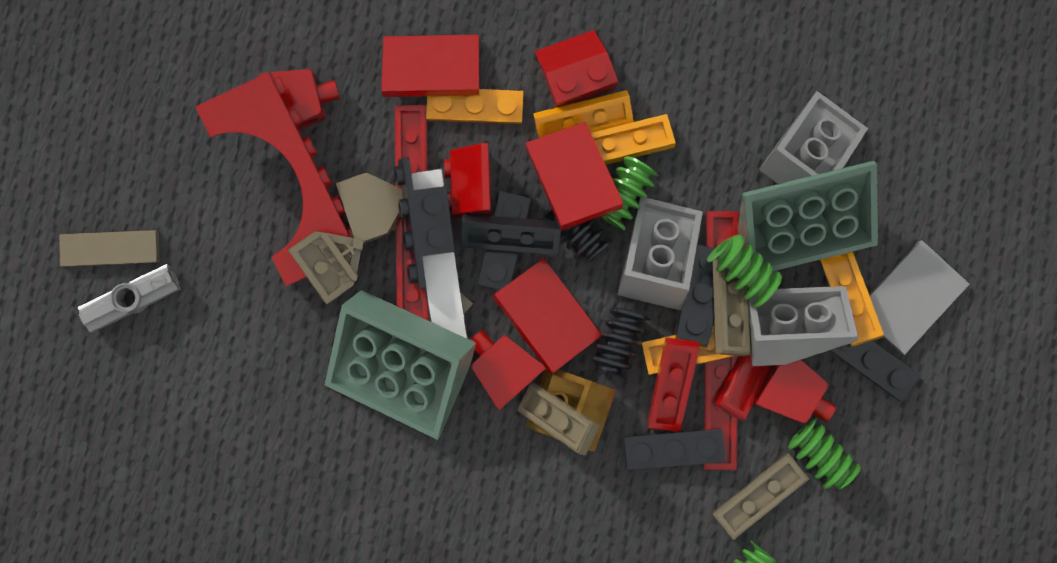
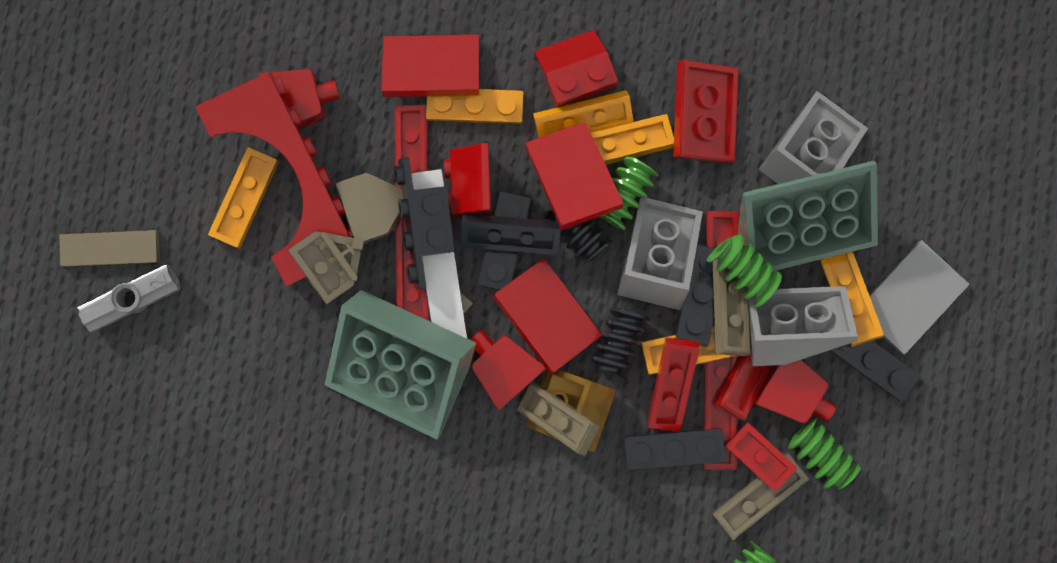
(243, 197): none -> light orange plate
(705, 112): none -> red tile
(761, 457): none -> red plate

